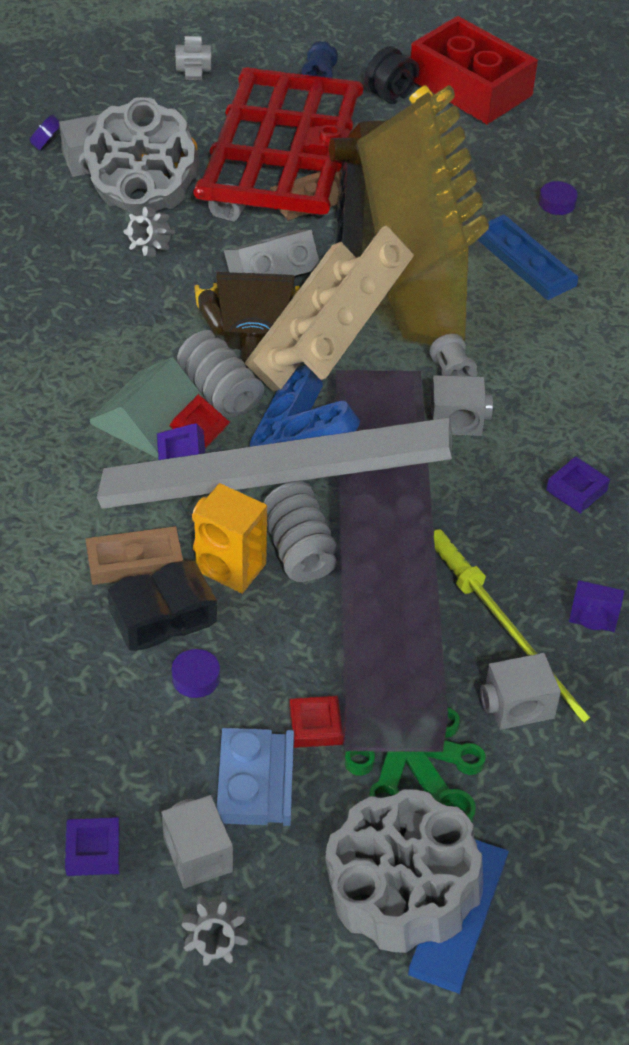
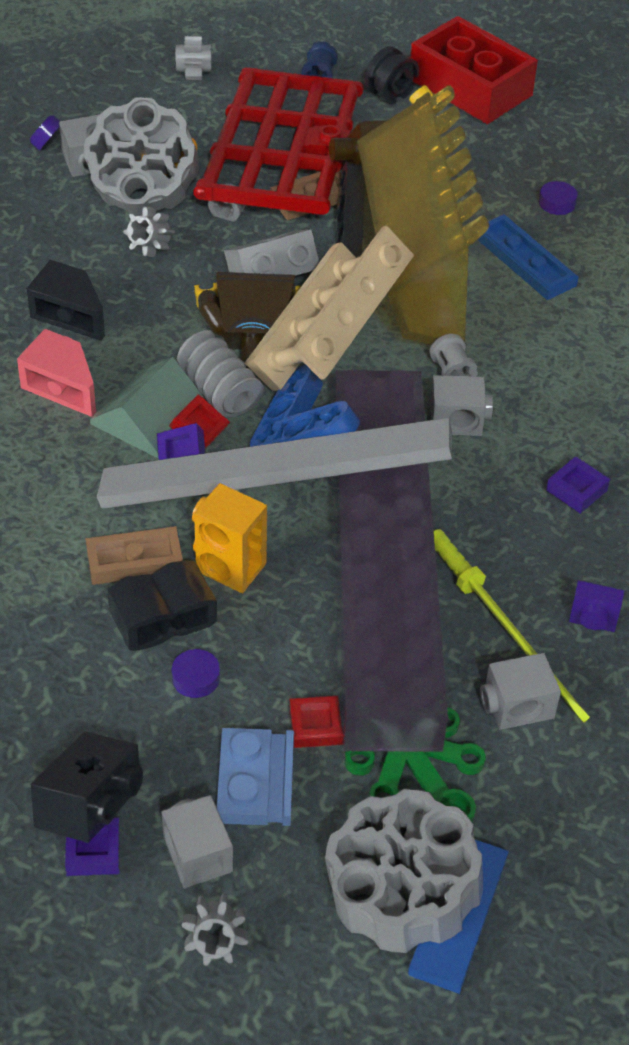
(58, 371): none -> coral slope
(66, 300): none -> black slope
(86, 786): none -> black brick
(300, 532): light grey piece -> none

